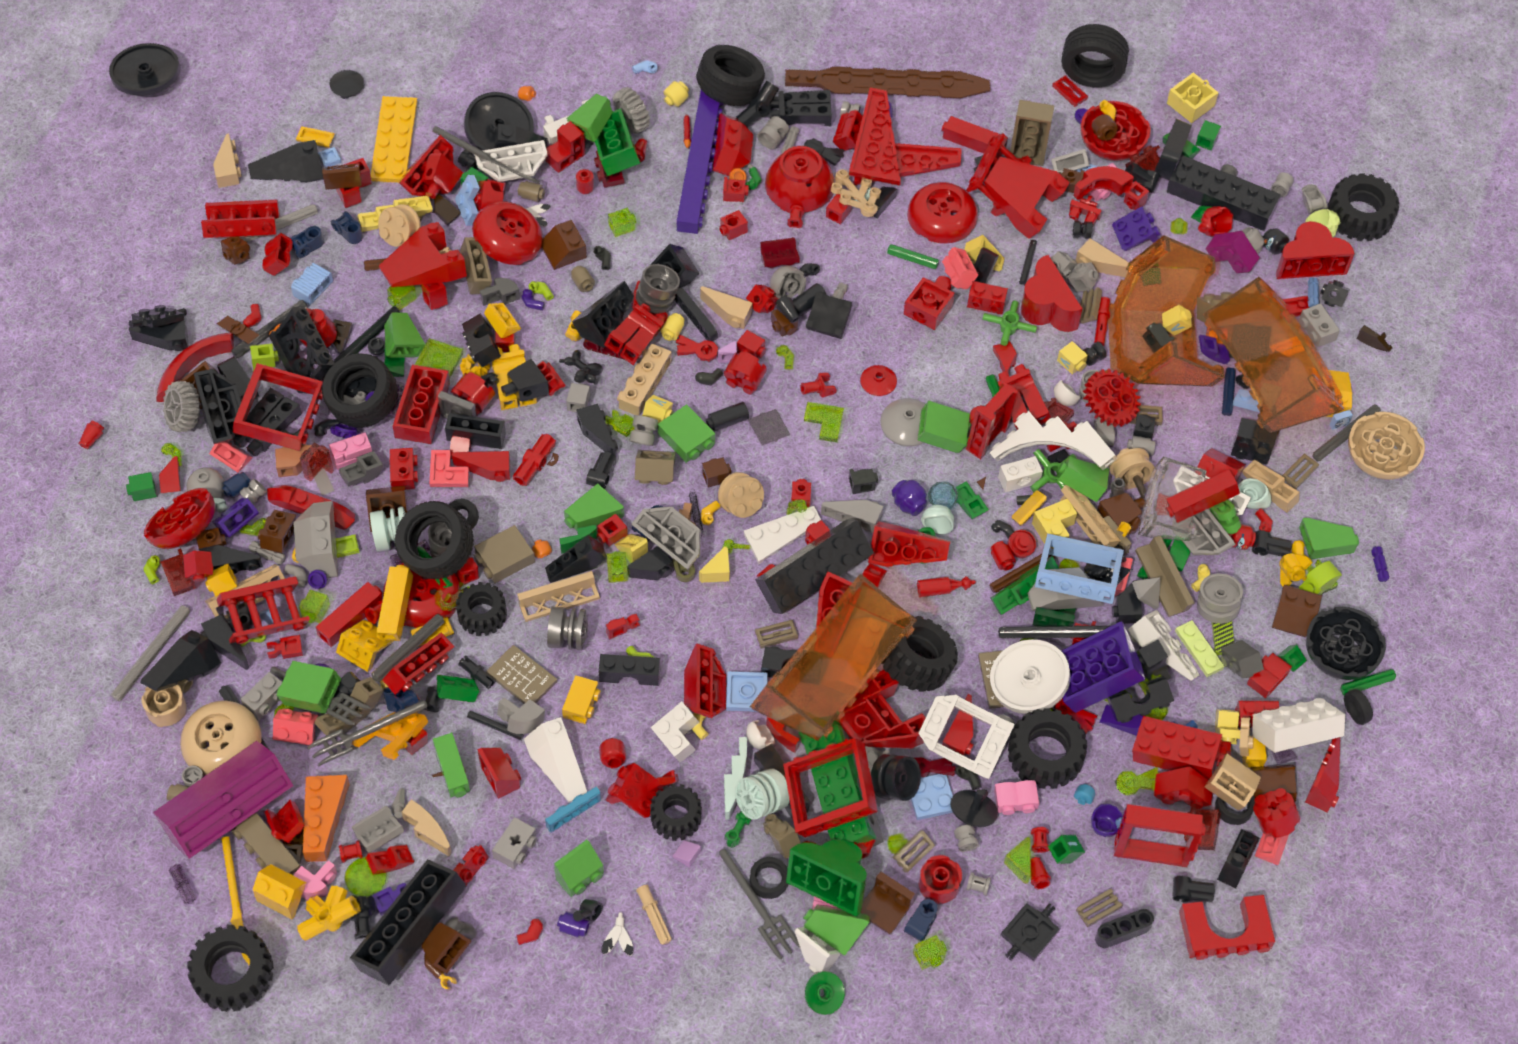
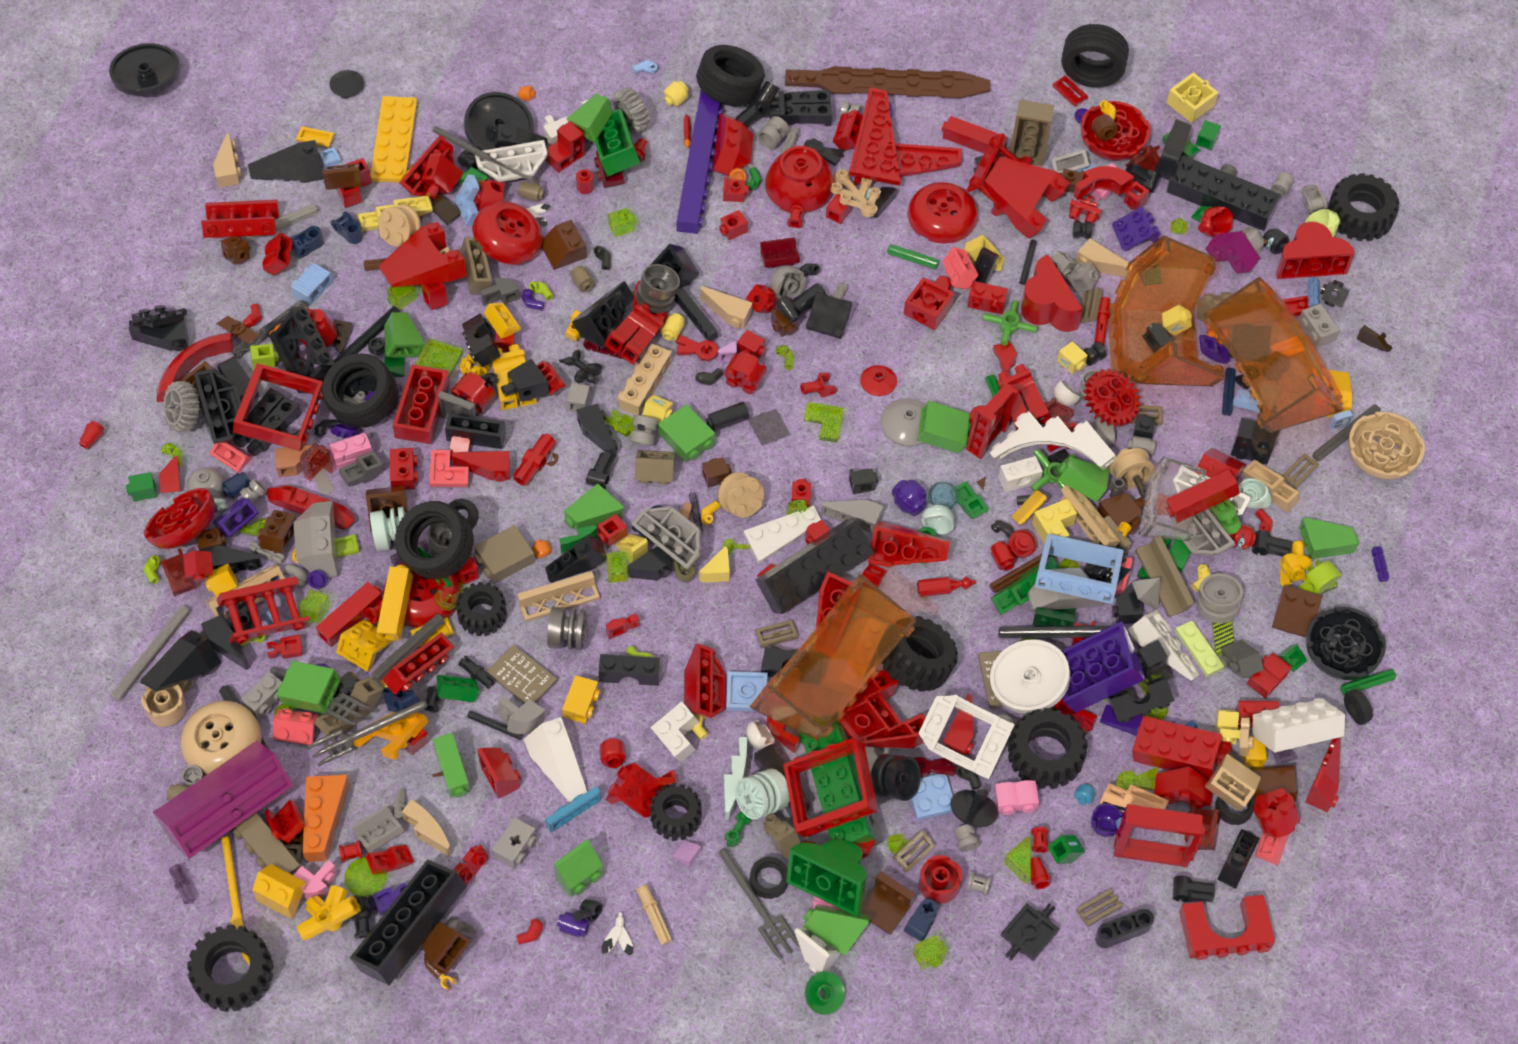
(1136, 796): none -> light nougat slope

